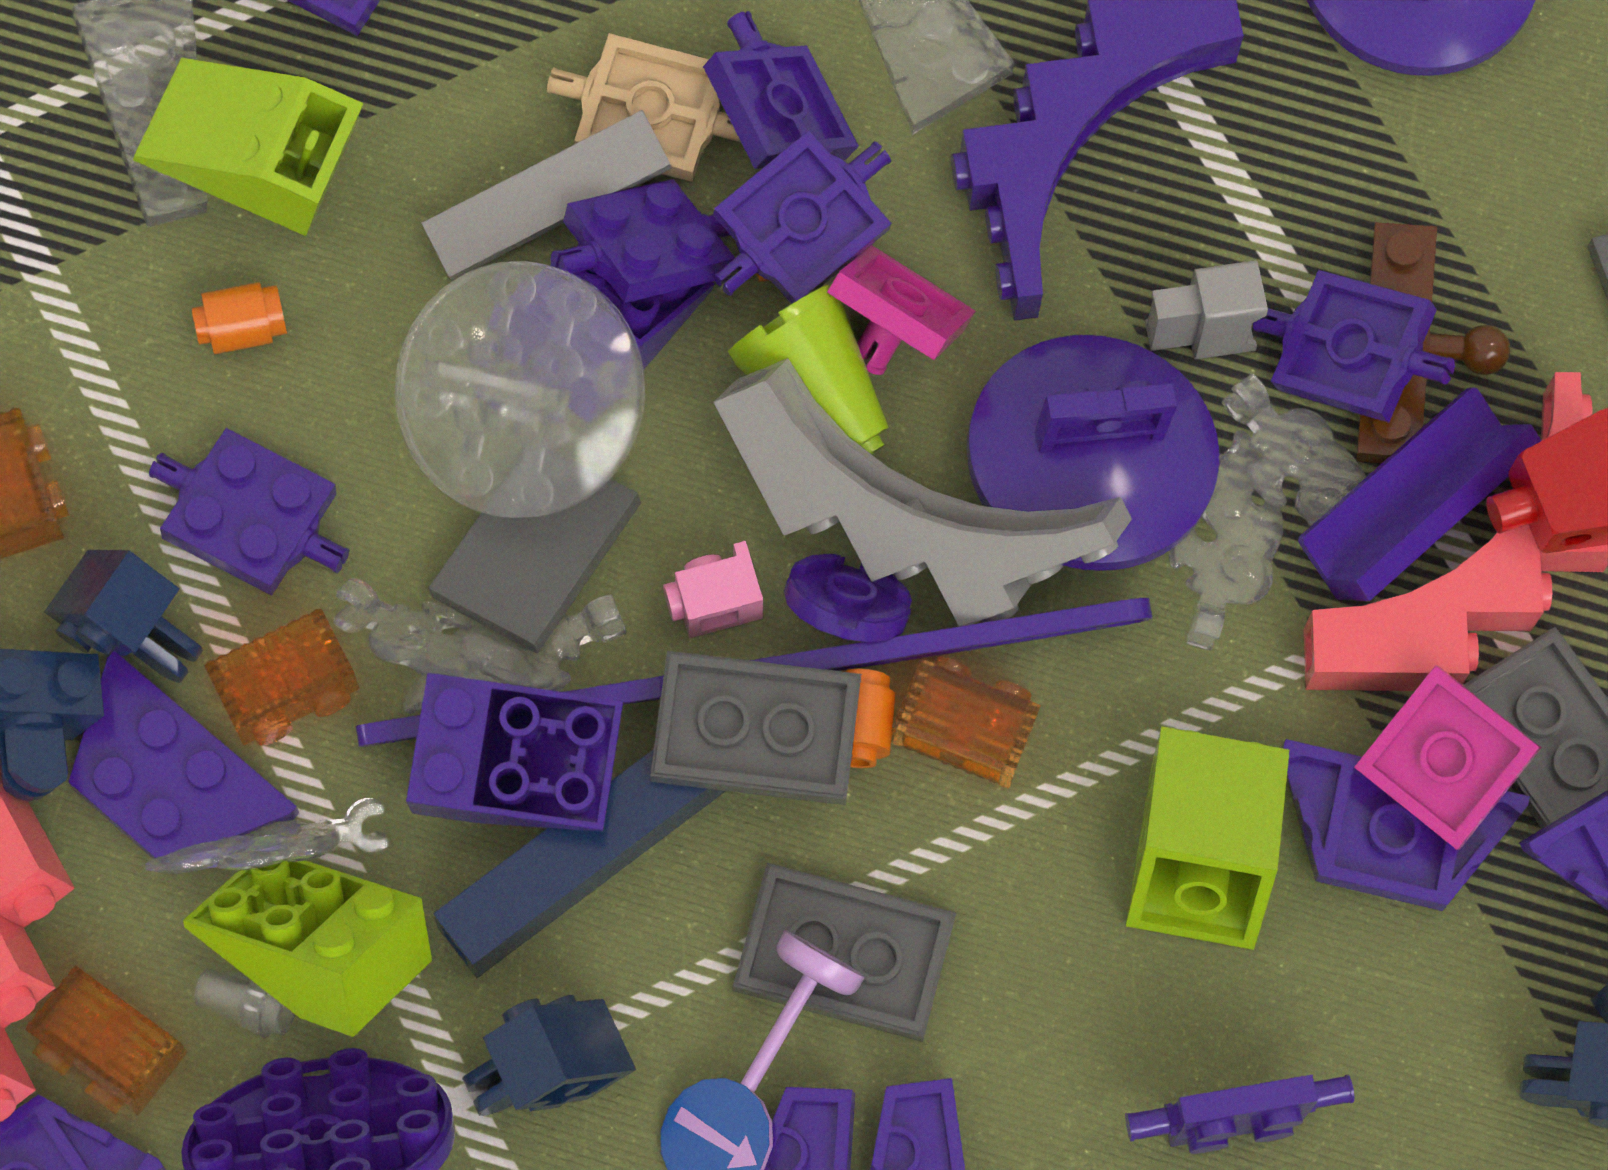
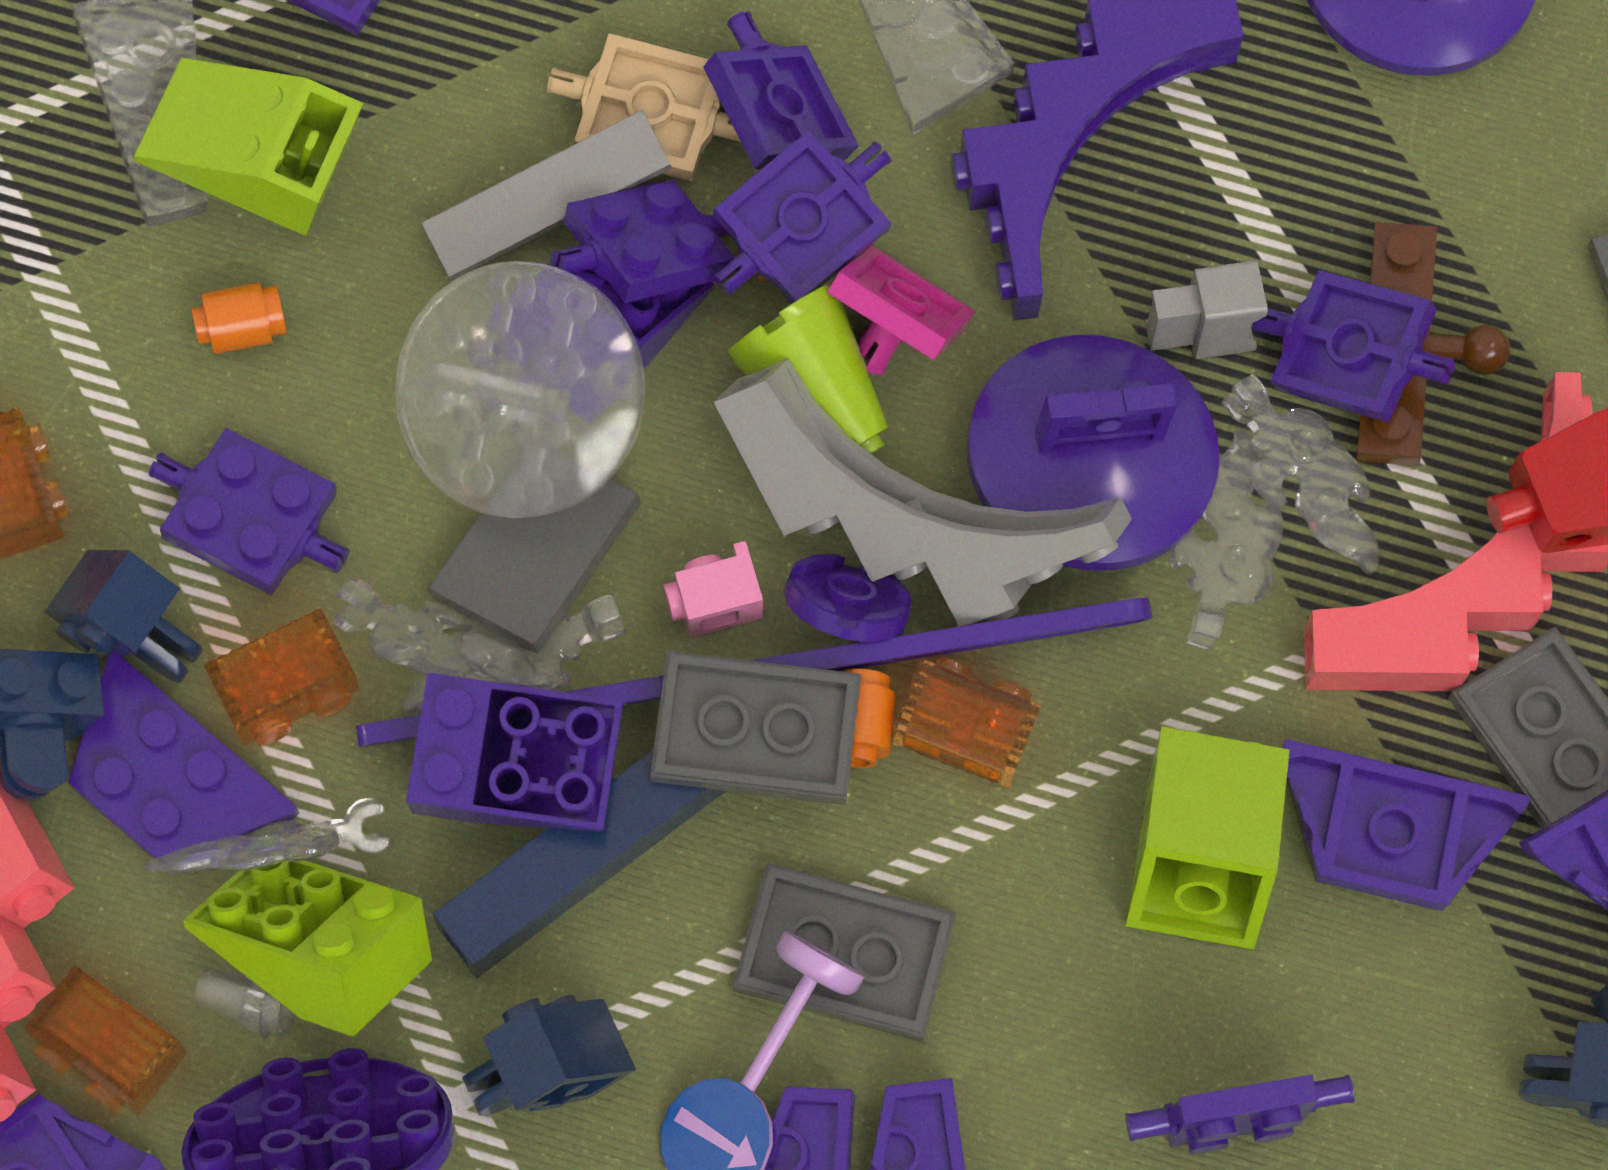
(1414, 497): dark purple panel -> none
(1447, 757): dark pink tile -> none

